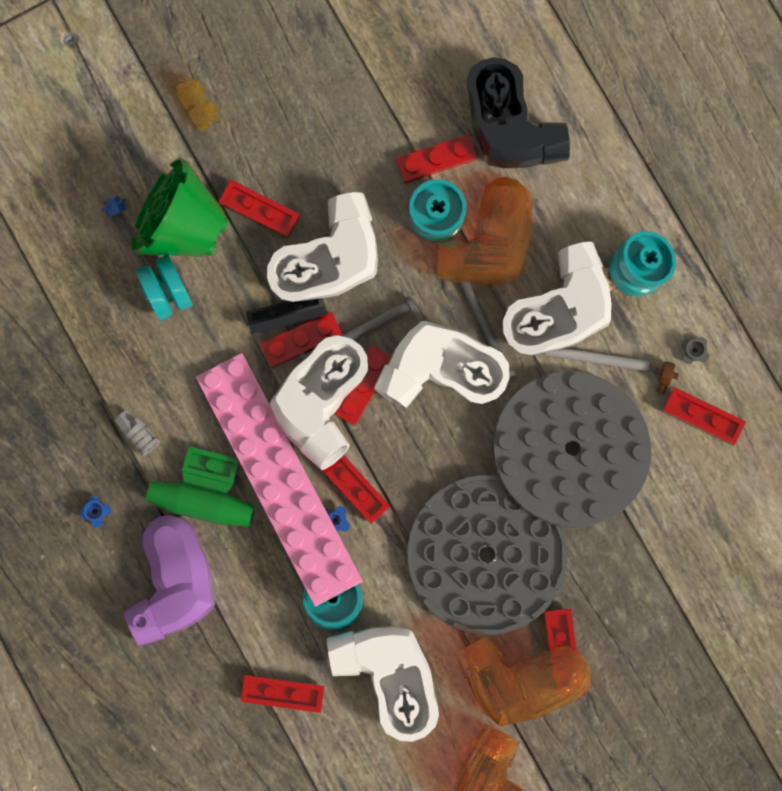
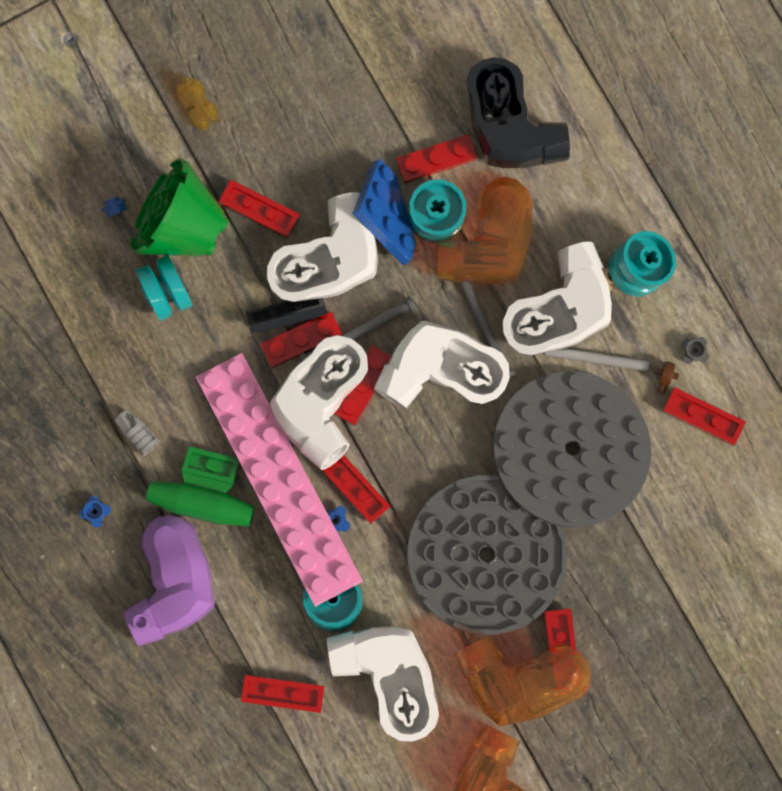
(384, 212): none -> blue plate

